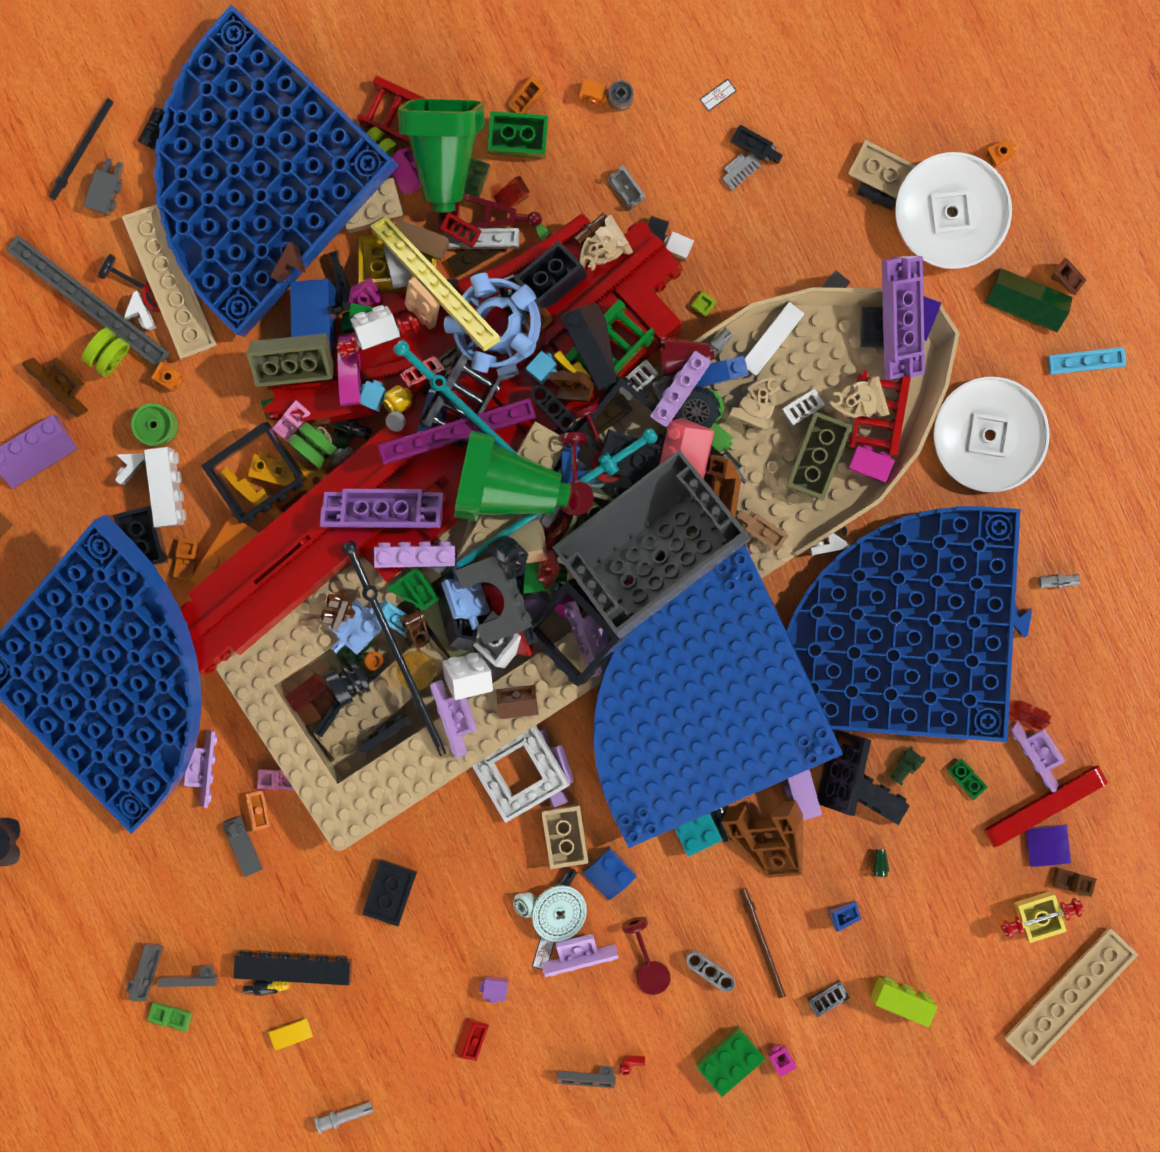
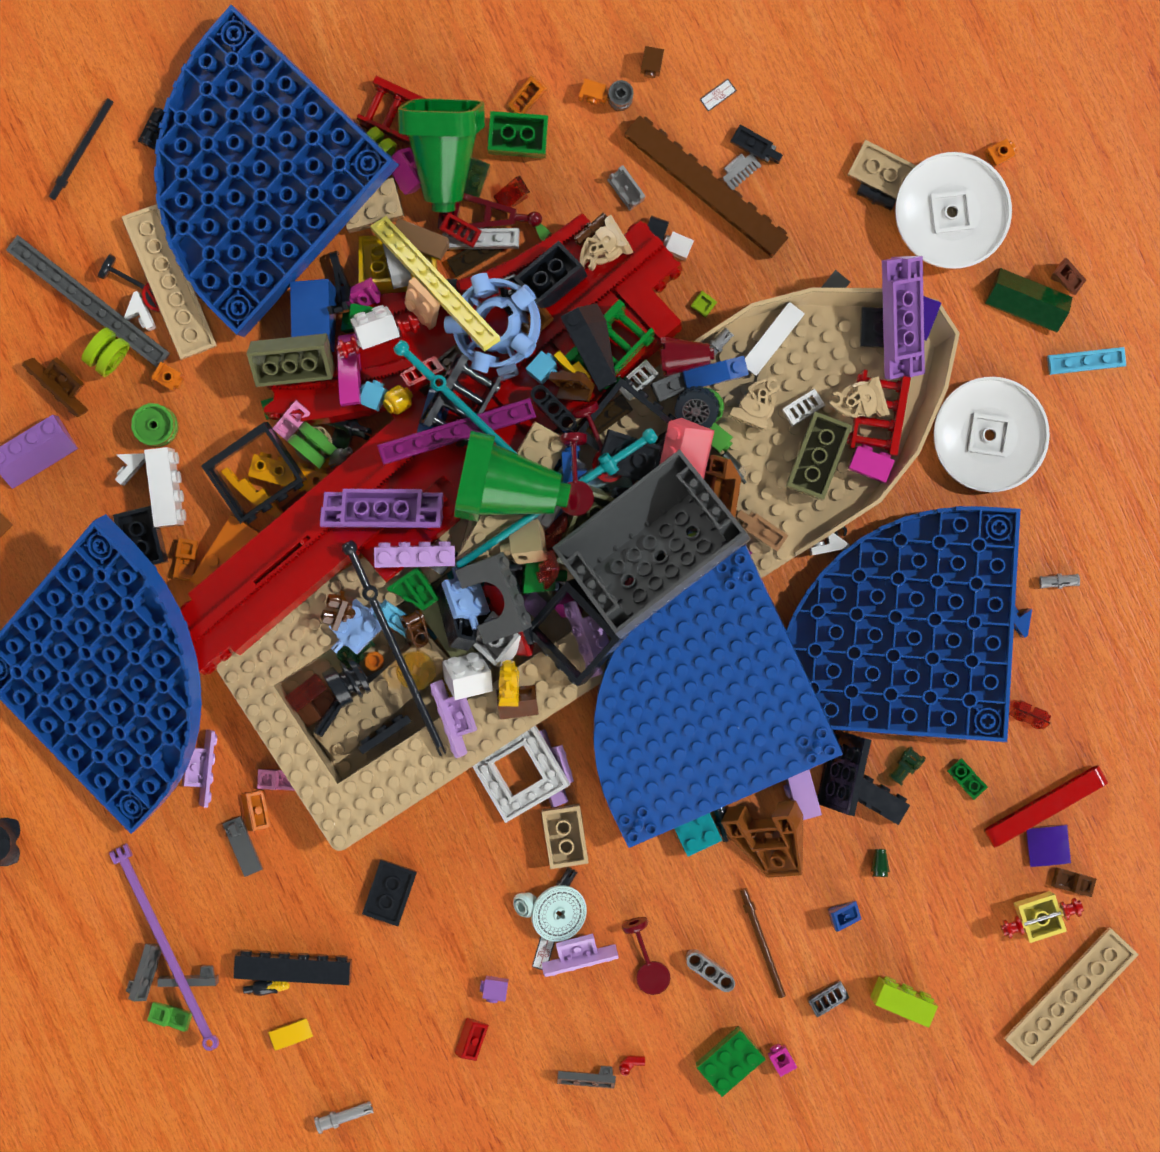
(104, 189): dark grey hinge -> none
(164, 945): none -> medium lavender hinge
(289, 258): copper slope -> none
(395, 421): light grey tile -> none
(508, 684): none -> yellow piece
(509, 552): black piece -> none
(610, 873): blue slope -> none
(652, 62): none -> reddish brown brick
(680, 389): lavender bracket -> none
(706, 186): none -> reddish brown brick
(1041, 752): lavender bracket -> none

